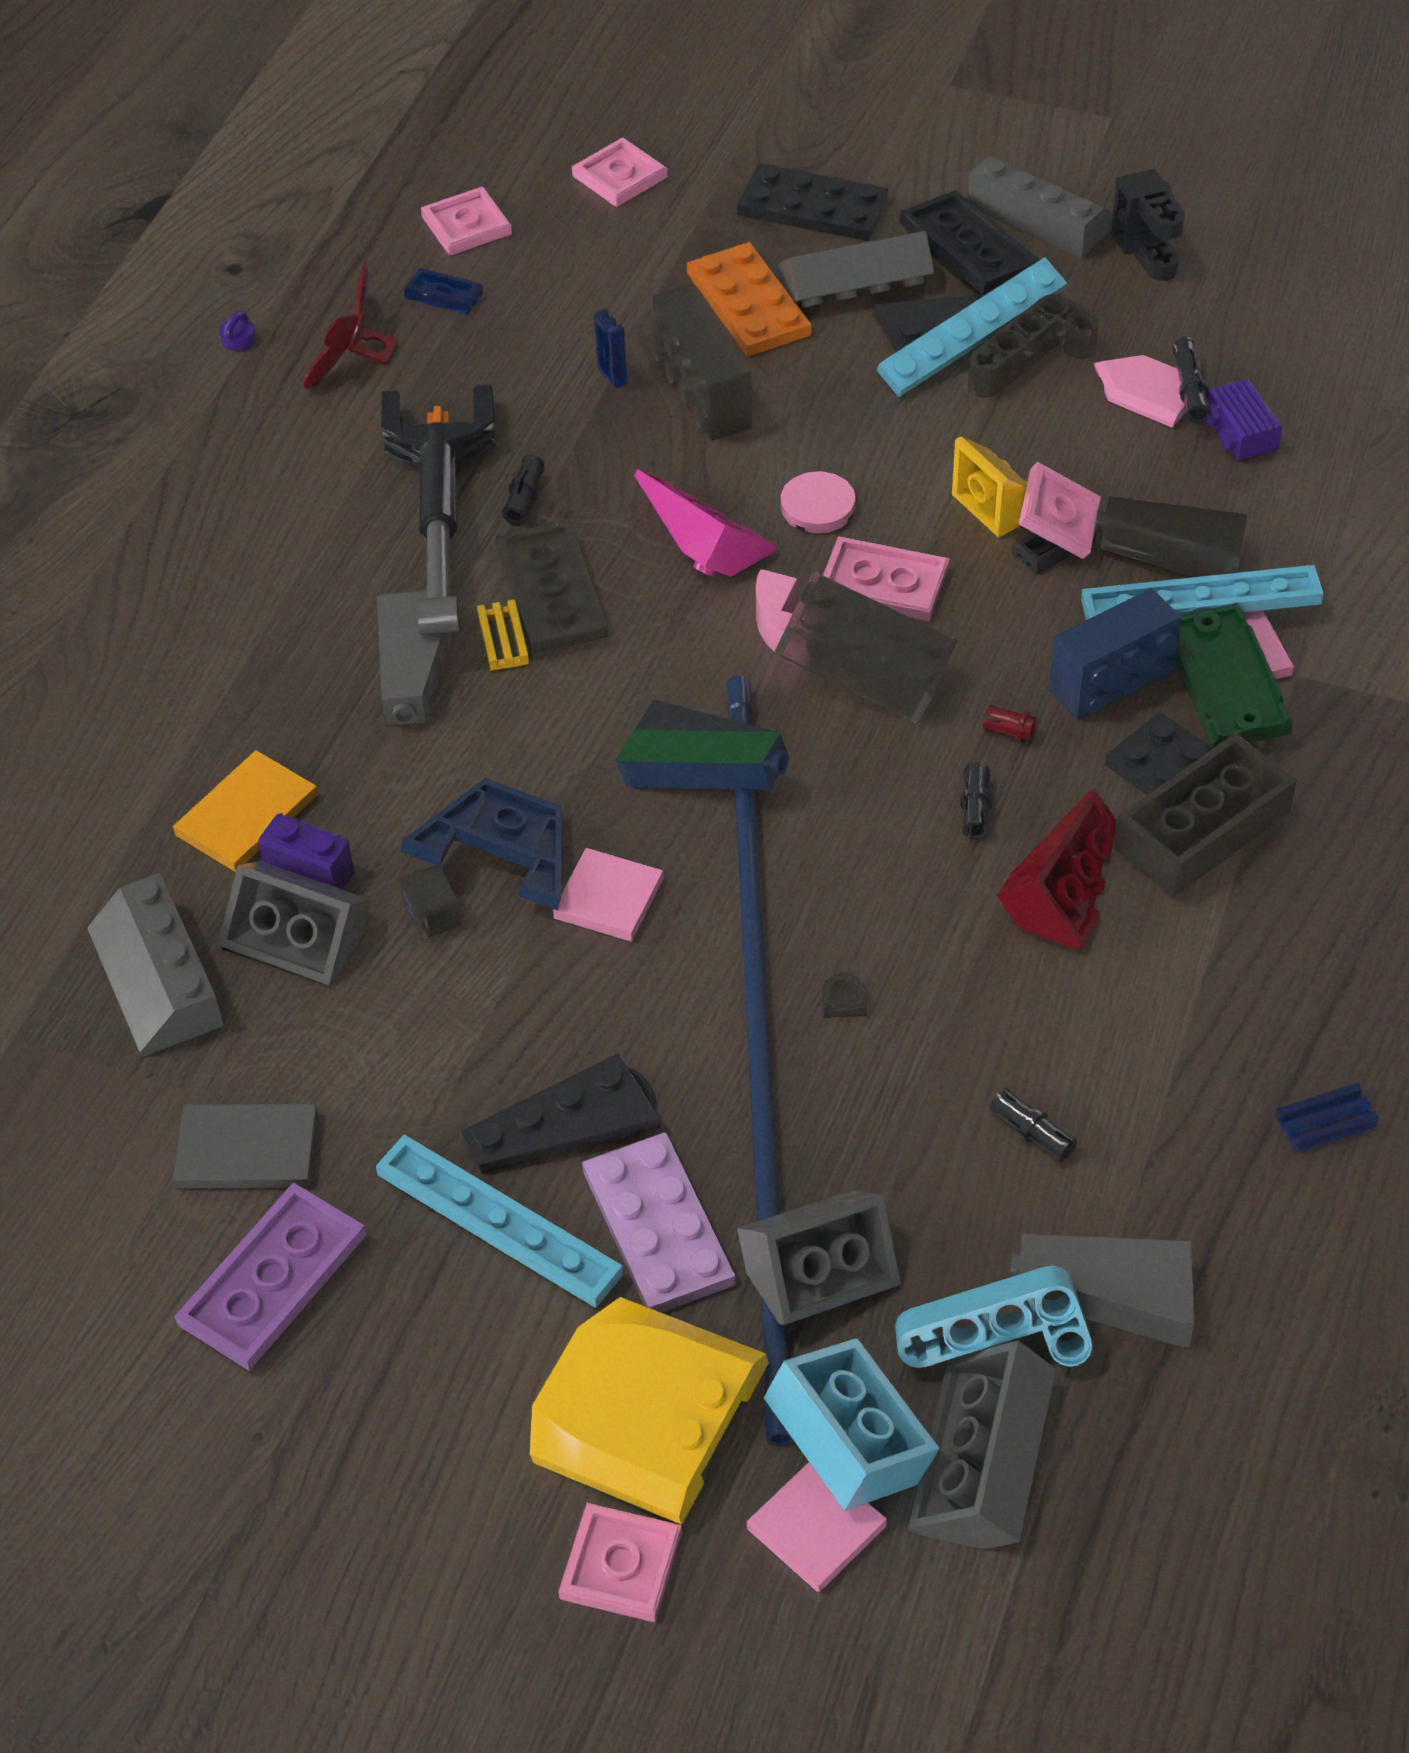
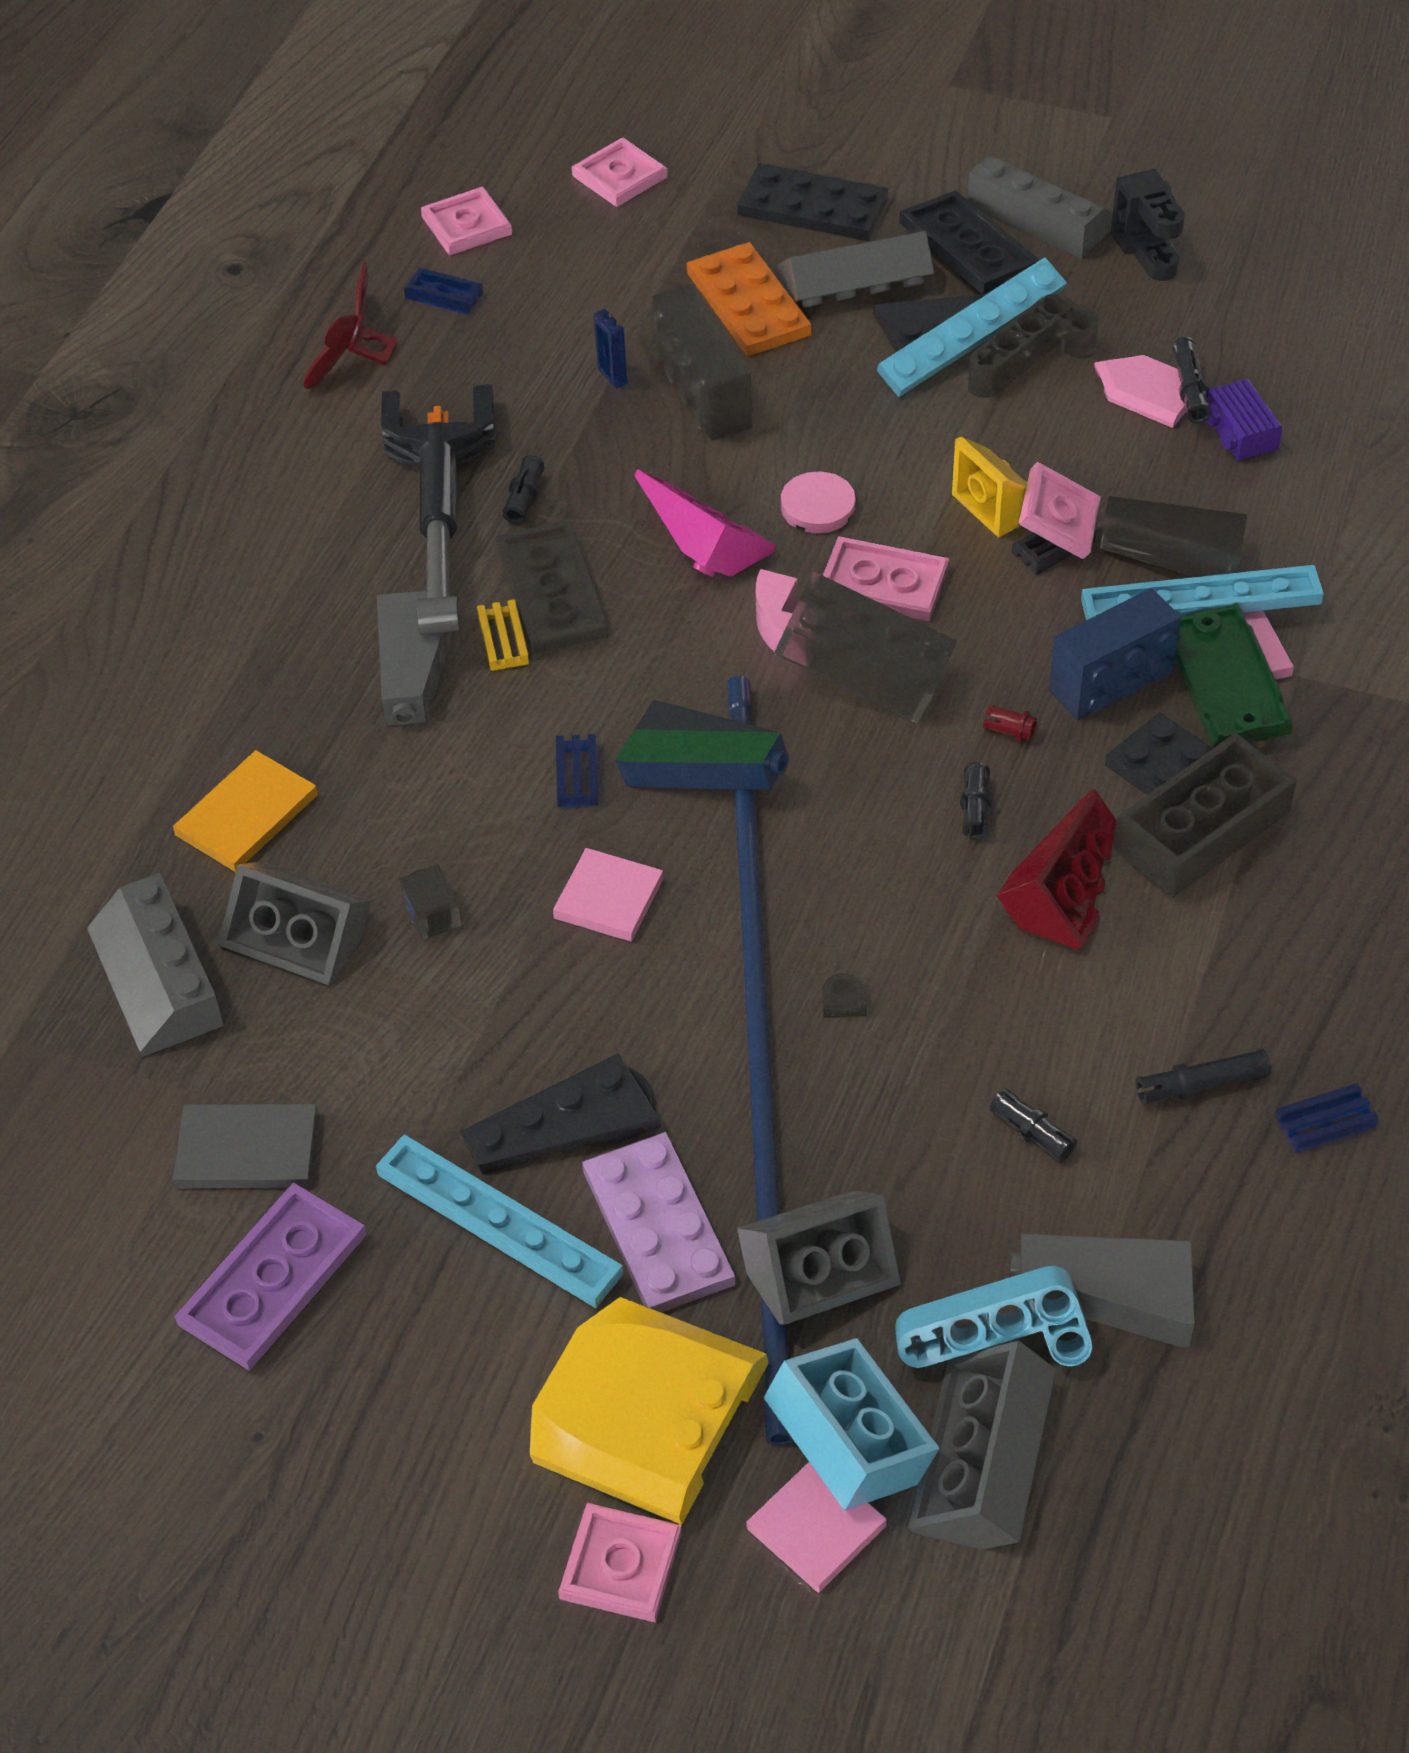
(237, 332): dark purple tile -> none
(307, 851): dark purple brick -> none
(504, 825): dark blue wing -> none
(576, 746): none -> clear blue tile
(1185, 1080): none -> black pin

